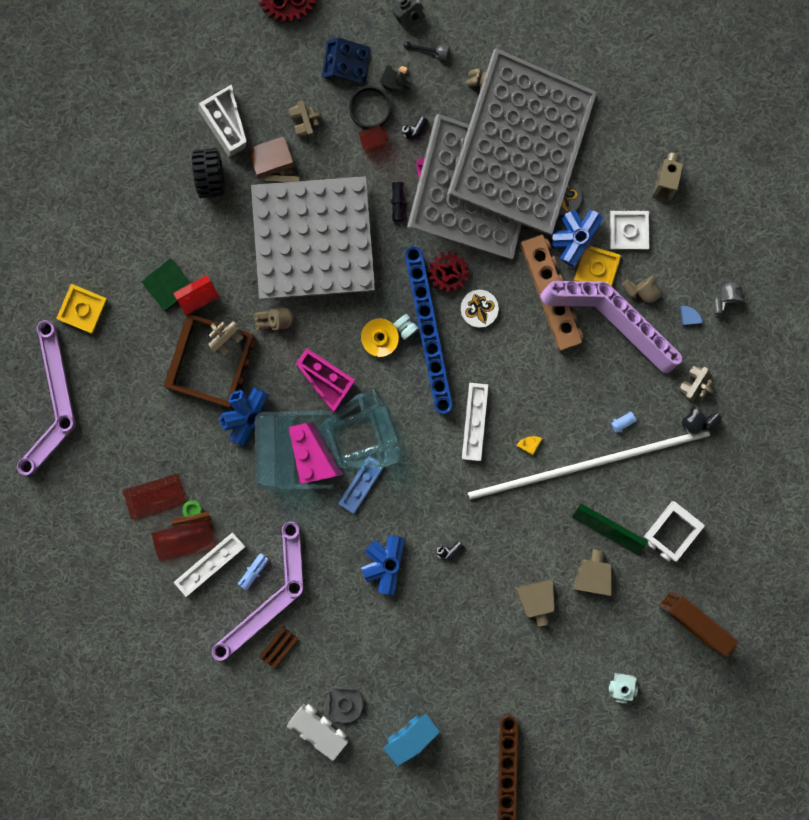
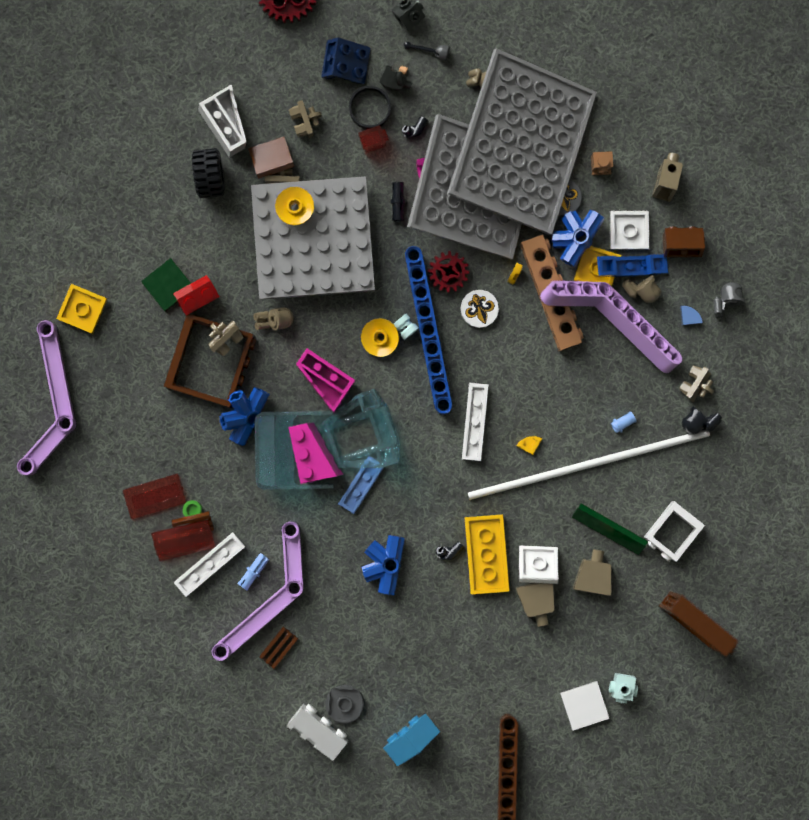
(290, 197): none -> yellow dish
(486, 554): none -> yellow plate
(515, 273): none -> yellow tile
(538, 564): none -> white tile
(584, 705): none -> white tile
(601, 163): none -> medium nougat brick
(632, 265): none -> blue slope
(683, 242): none -> reddish brown brick

